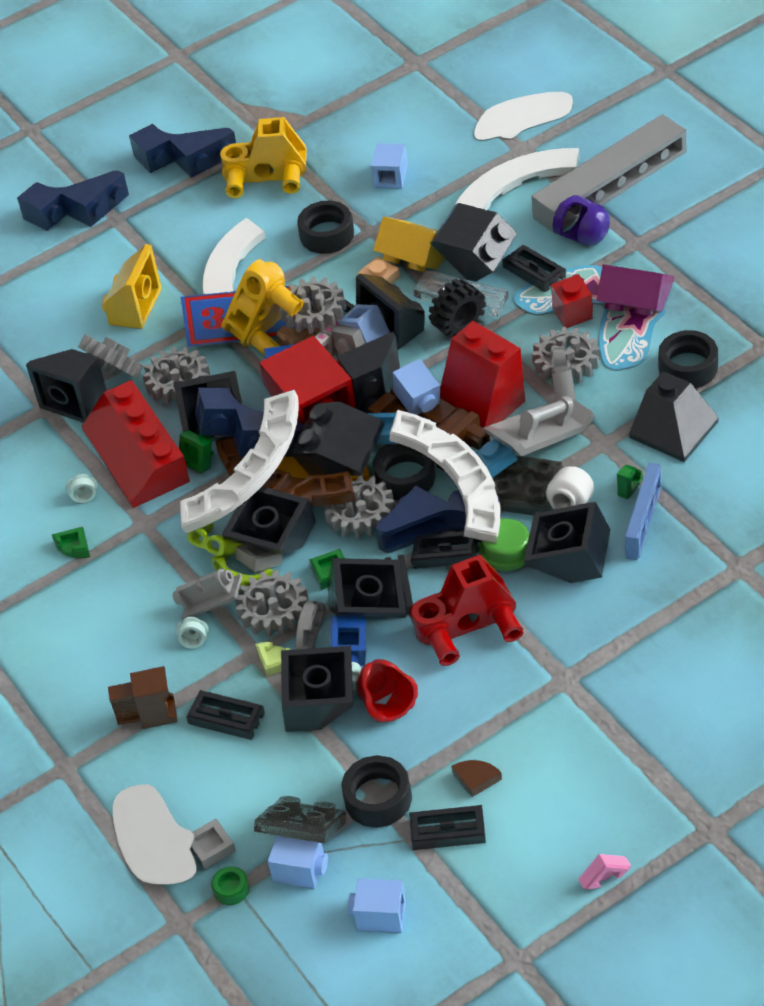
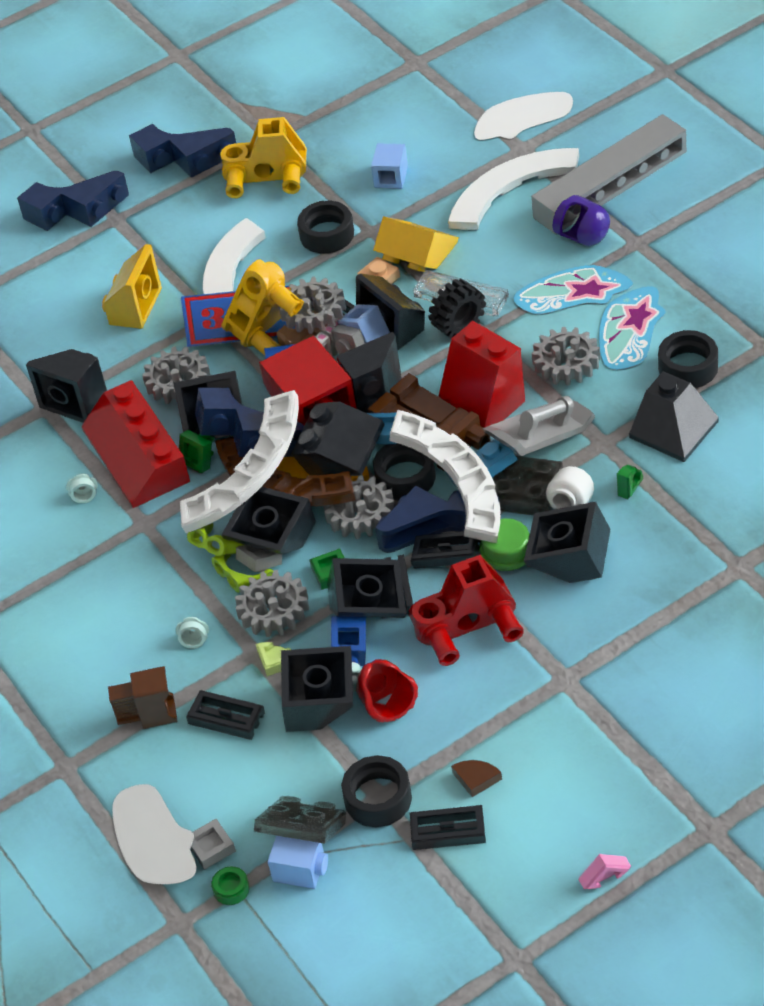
(72, 543): green tile -> none
(114, 357): light grey gear -> none
(218, 589): light grey hinge -> none
(309, 624): light grey tile -> none
(378, 905): light blue brick -> none
(416, 387): light blue brick -> none
(473, 240): black slope -> none
(530, 271): black tile -> none
(561, 375): light grey bar -> none
(572, 301): red brick -> none
(633, 288): magenta slope -> none
(643, 511): medium blue tile -> none

